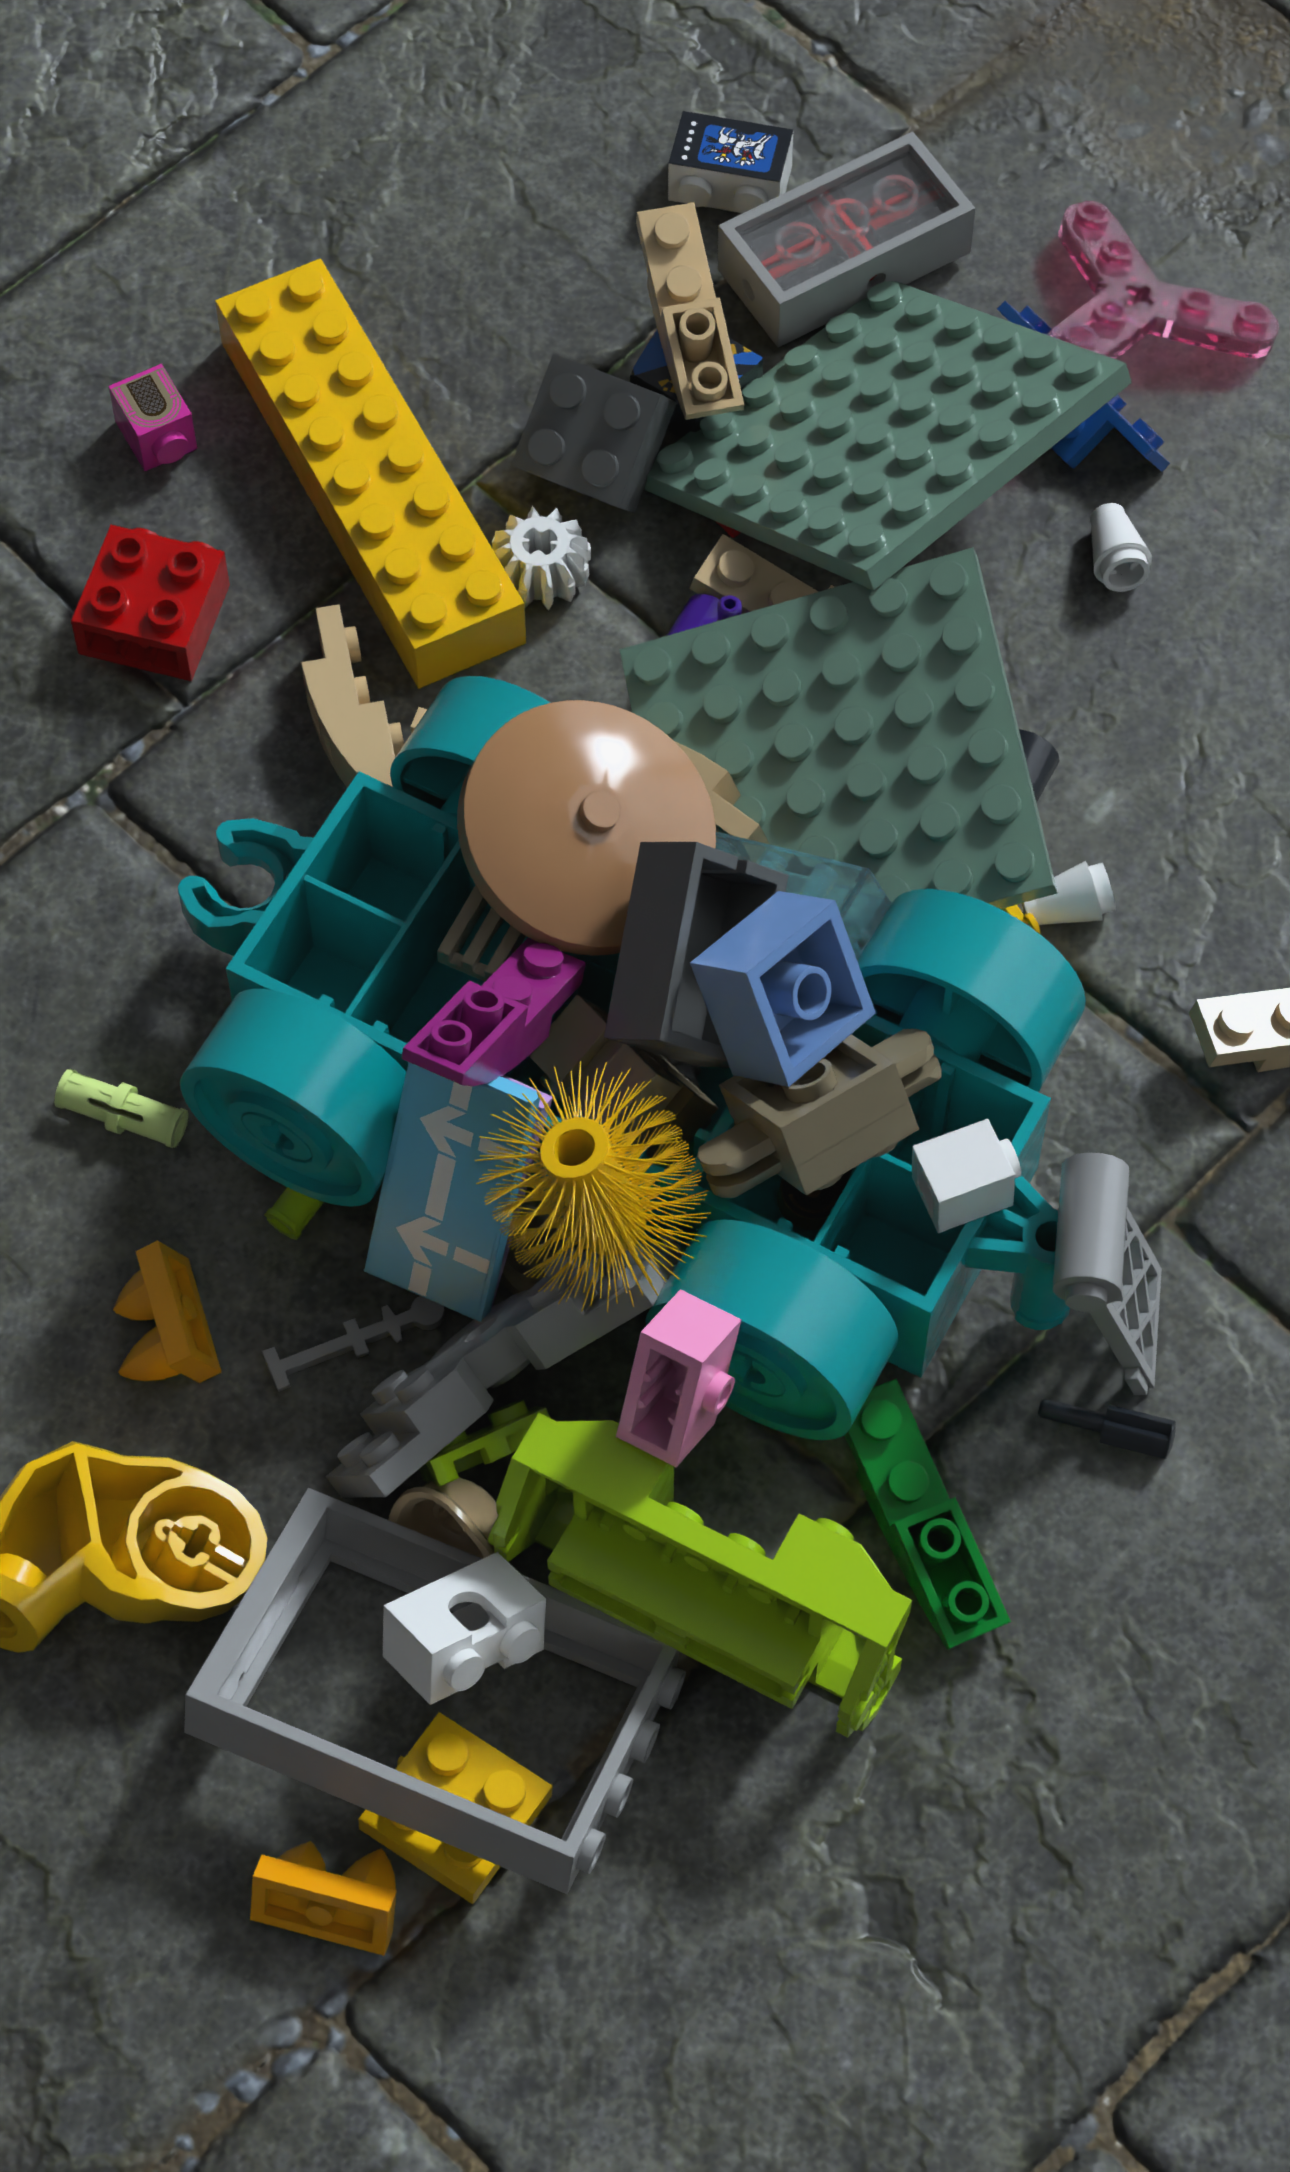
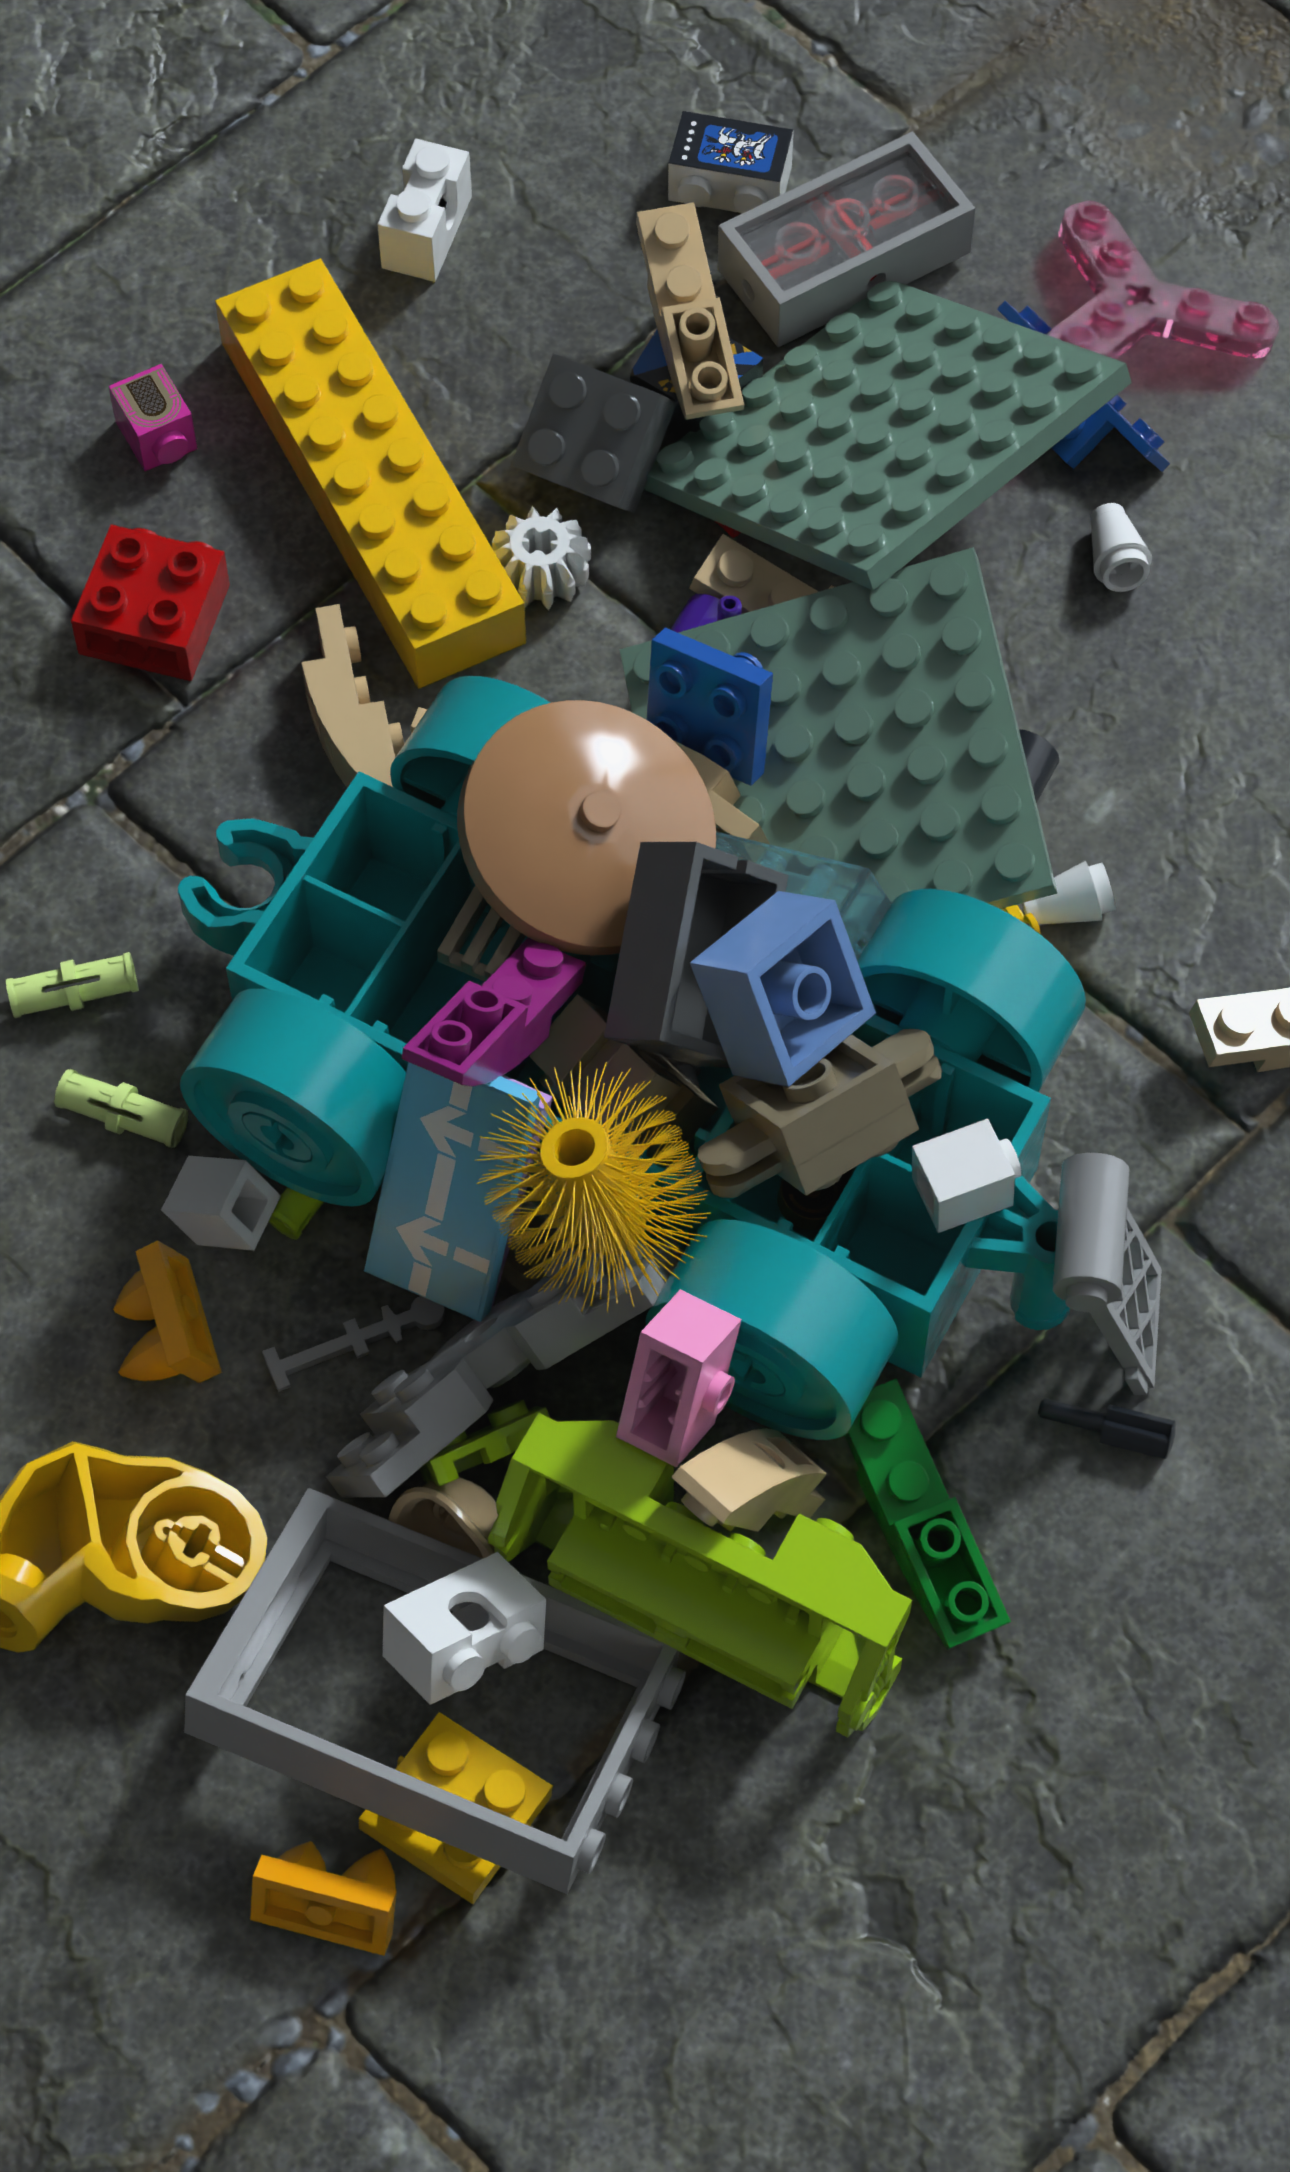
(29, 995): none -> yellowish green pin
(221, 1202): none -> white brick
(413, 227): none -> white brick
(711, 702): none -> blue plate
(750, 1480): none -> tan slope

